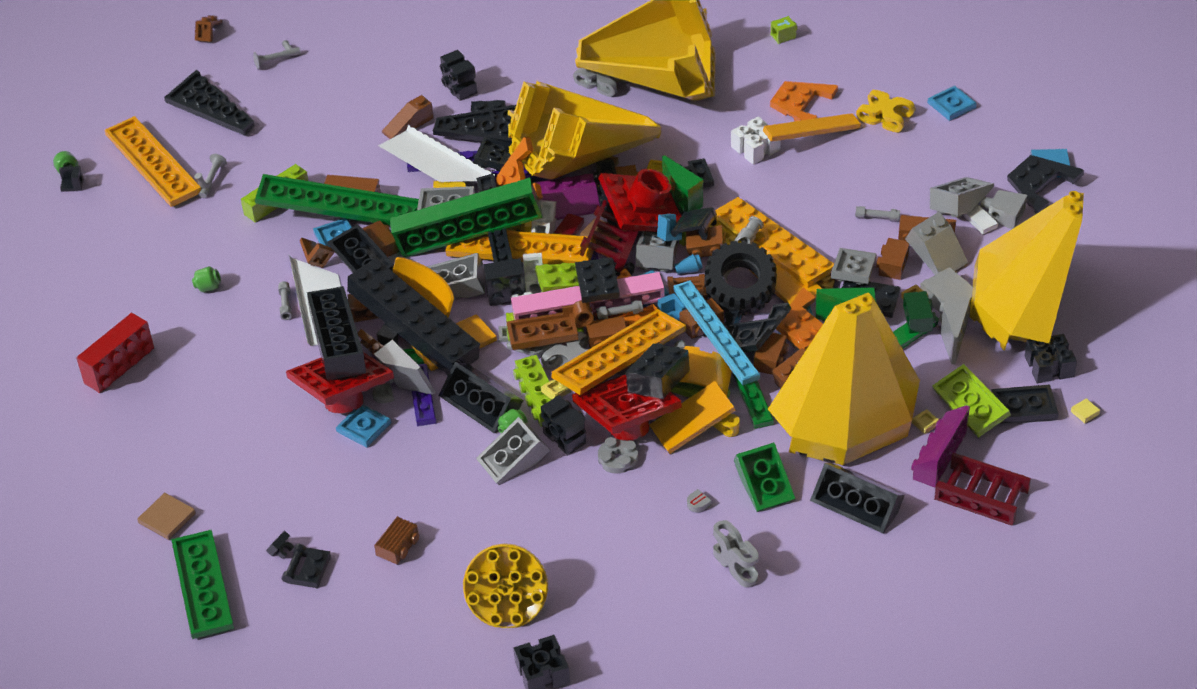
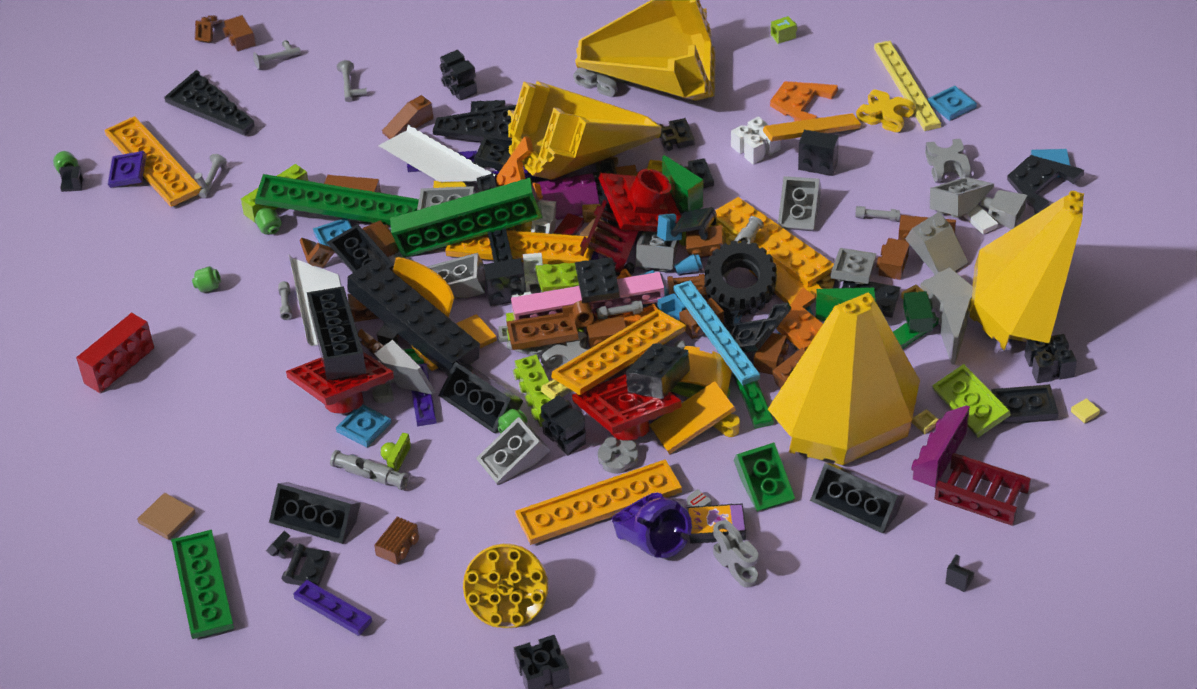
(127, 169): none -> dark purple tile
(239, 33): none -> dark orange brick
(268, 221): none -> bright green head
(314, 512): none -> black slope
(332, 607): none -> dark purple plate
(346, 67): none -> light grey piece
(371, 470): none -> light grey piece
(396, 453): none -> lime tile
(588, 211): none -> pearl gold plate
(595, 501): none -> light orange plate
(654, 525): none -> dark purple piece
(681, 134): none -> black plate
(705, 517): none -> piece
(799, 203): none -> light grey slope
(818, 152): none -> black brick
(907, 85): none -> light yellow tile
(947, 160): none -> light grey piece
(958, 576): none -> black panel

